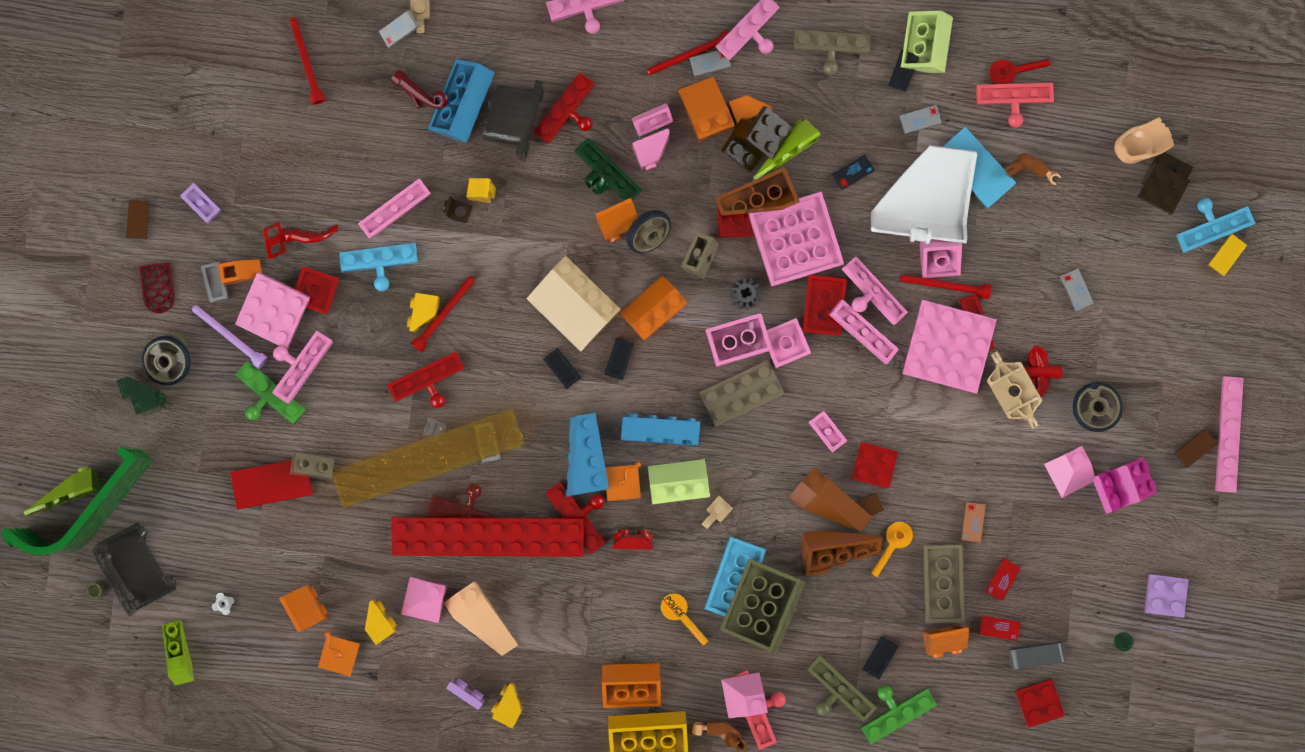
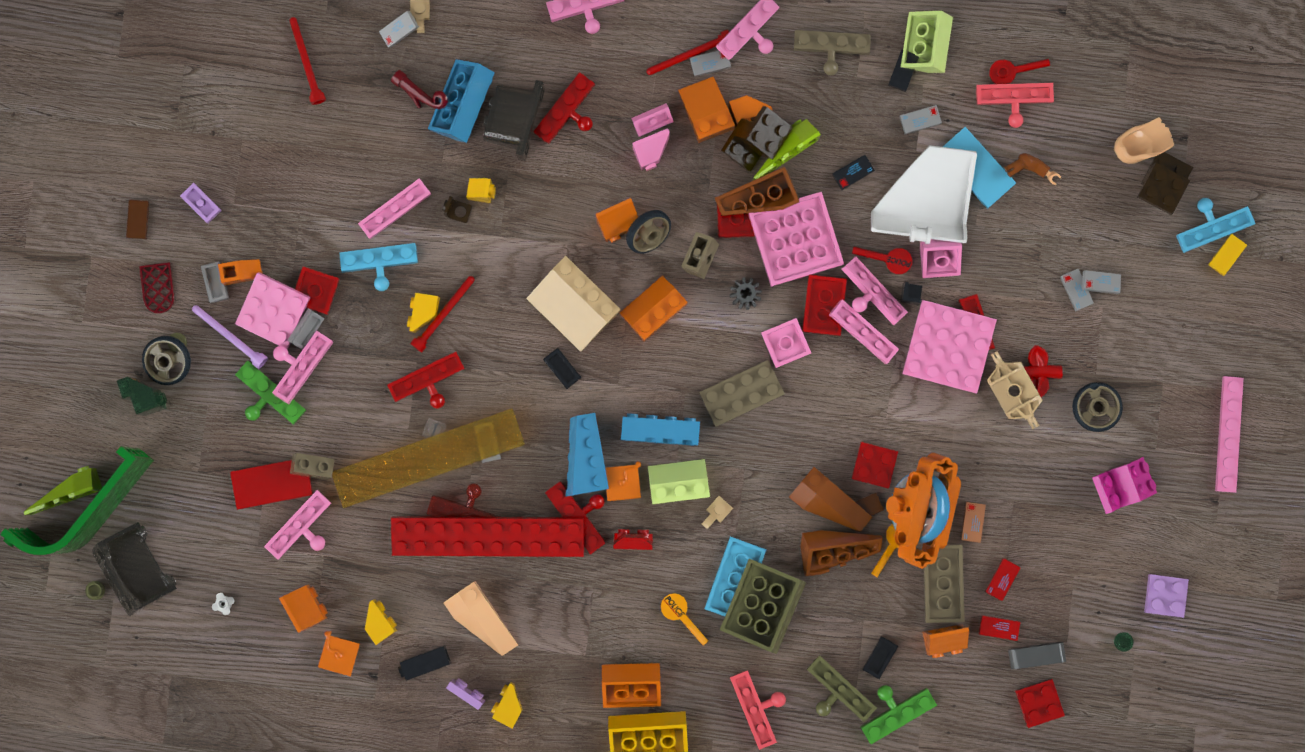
(177, 653): lime slope -> none
(293, 235): red piece -> none
(299, 525): none -> bright pink plate
(305, 329): none -> light grey tile
(424, 599): bright pink slope -> none
(424, 663): none -> black brick
(605, 172): dark green plate -> none
(619, 359): black tile -> none
(722, 729): dark orange arm -> none
(738, 340): bright pink brick -> none
(744, 695): bright pink slope -> none
(827, 431): bright pink plate -> none
(897, 261): none -> red piece
(911, 293): none -> black panel
(924, 509): none -> orange piece
(982, 290): red piece -> none
(1070, 471): bright pink slope -> none
(1101, 282): none -> light grey tile
(1195, 448): reddish brown tile -> none

